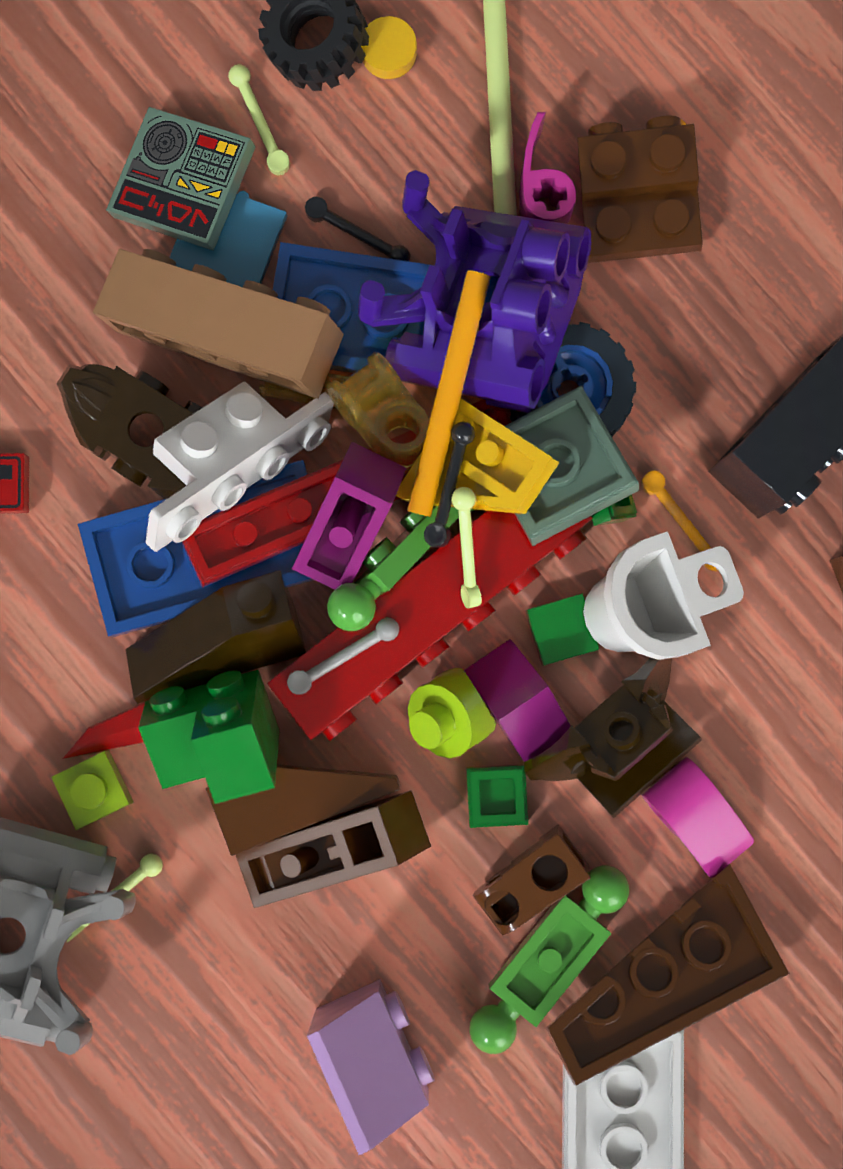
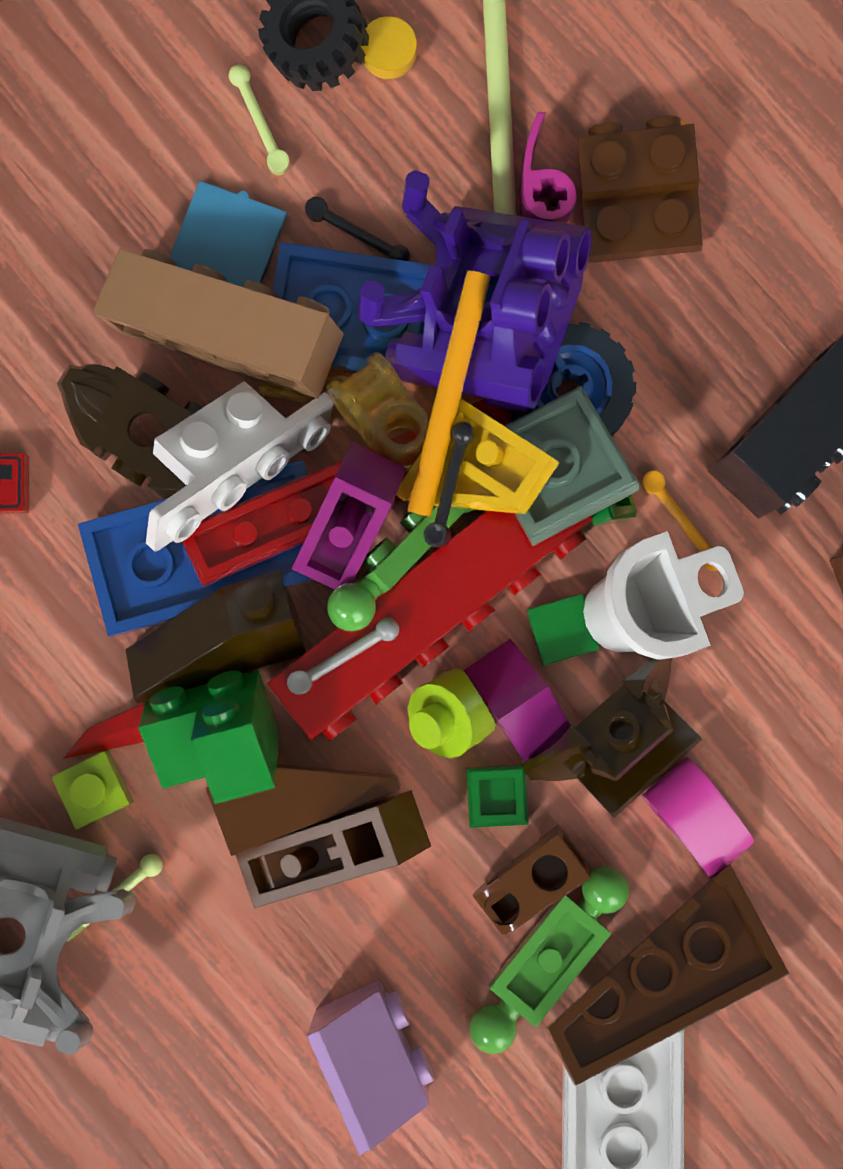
(181, 178): tile -> none
(463, 500): yellowish green hinge -> none

